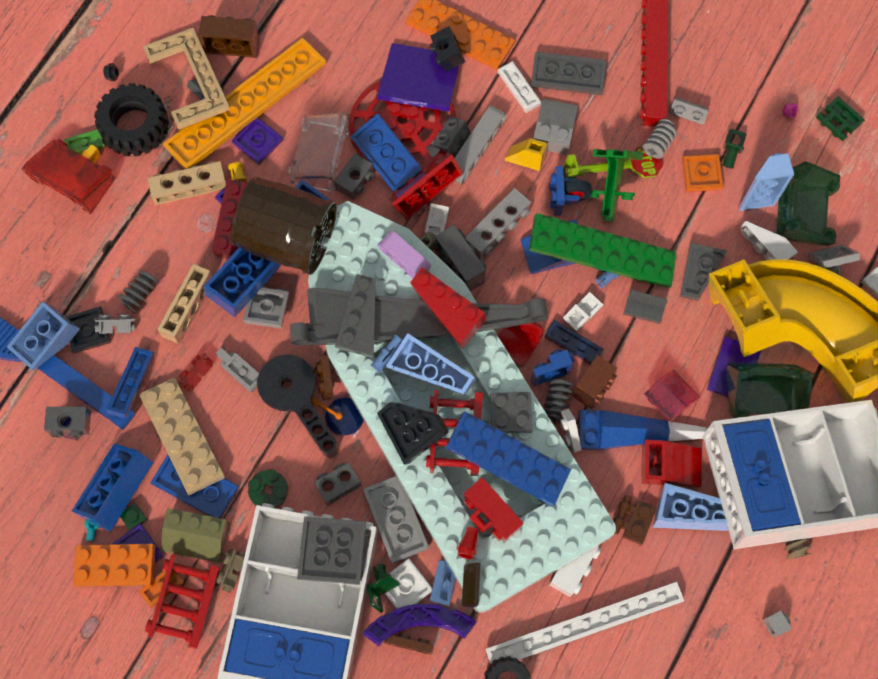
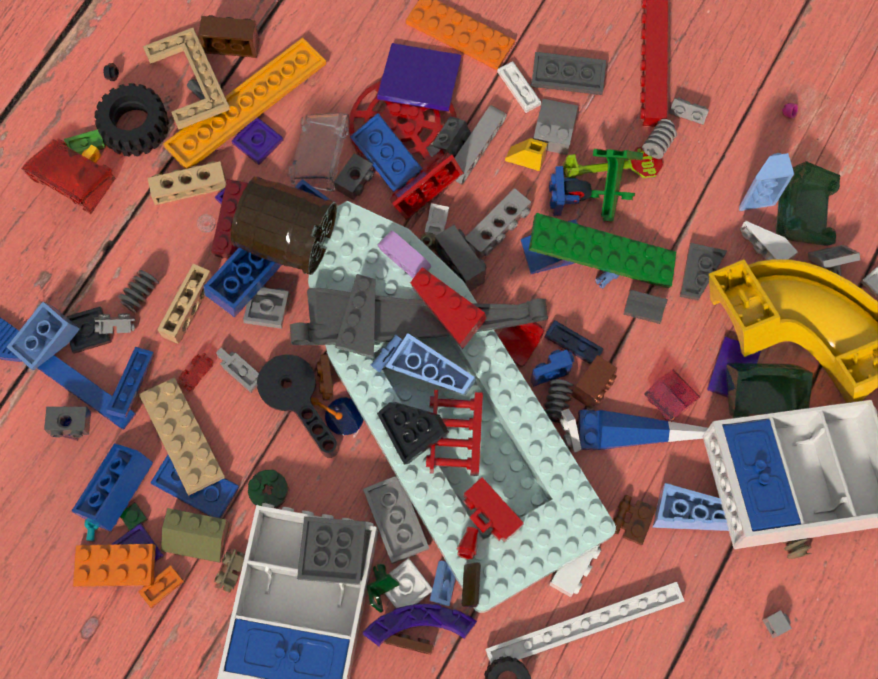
(197, 615): red fence -> none
(237, 171): yellow bush -> none
(340, 488): dark grey brick -> none
(447, 49): black brick -> none
(508, 458): blue plate -> none
(511, 412): dark grey plate -> none
(583, 311): white slope -> none
(670, 464): red slope -> none
(702, 172): orange tile -> none
(732, 149): dark green bracket -> none
(844, 115): dark green plate -> none

